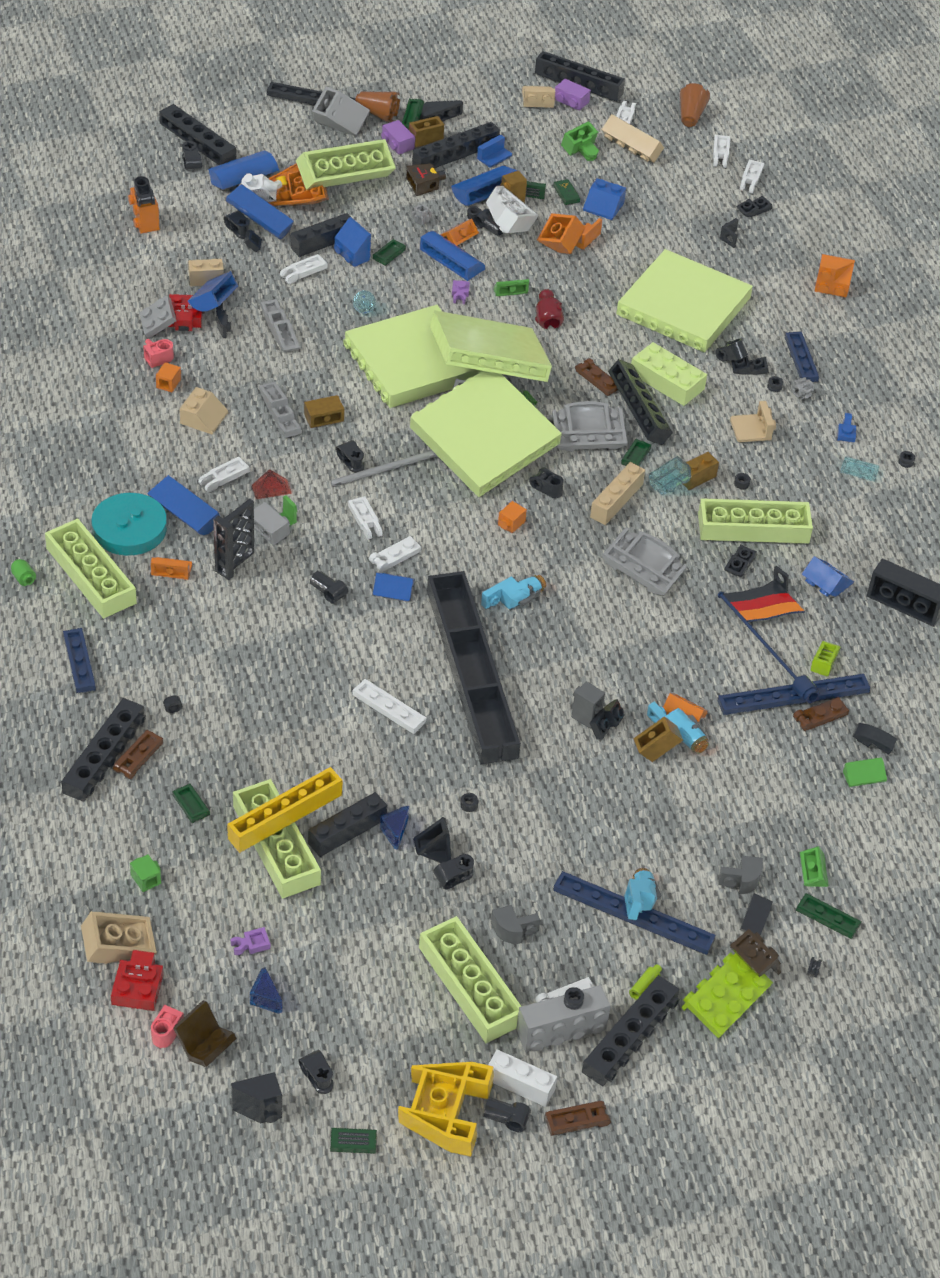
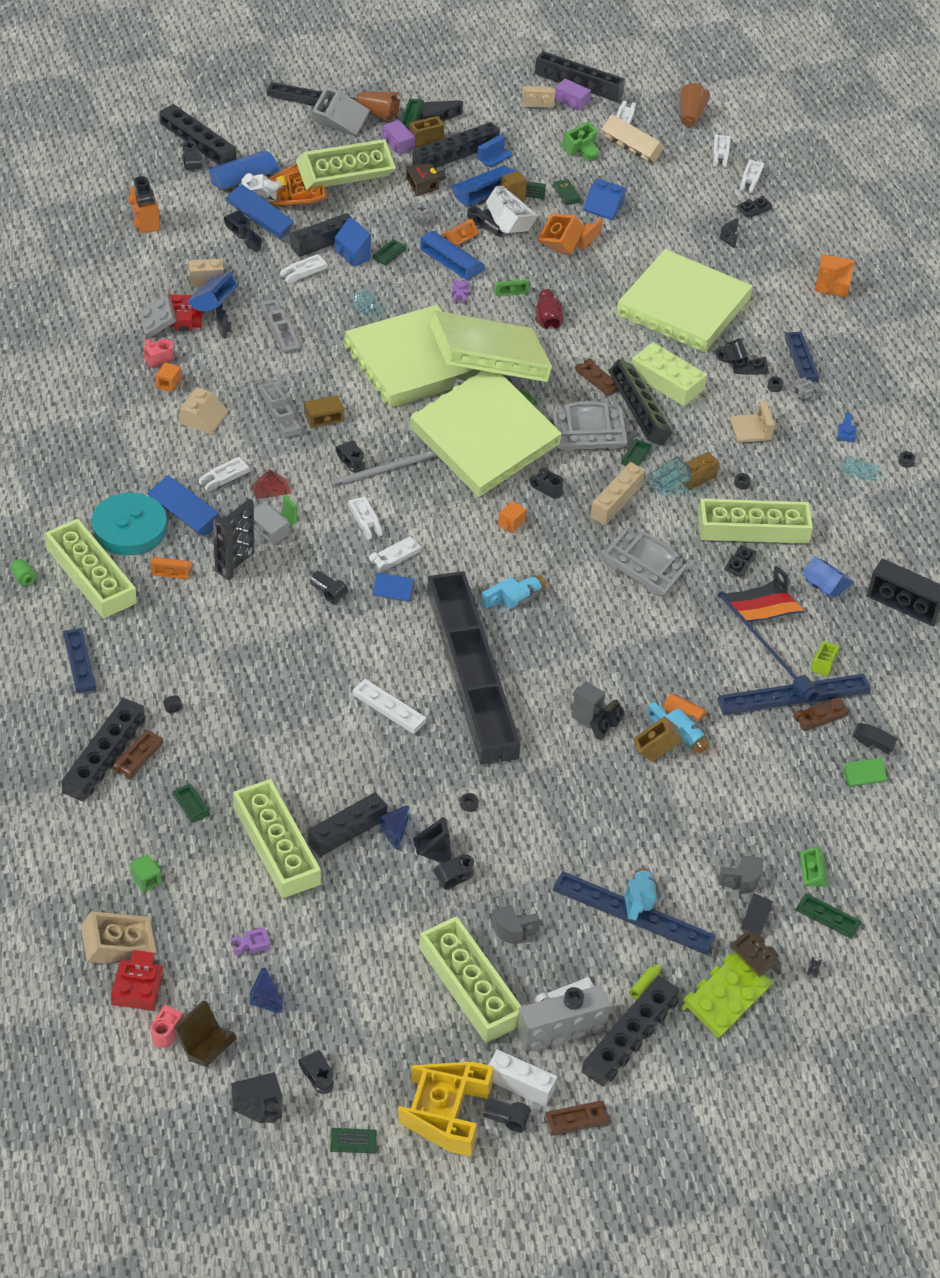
(284, 809): yellow brick -> none

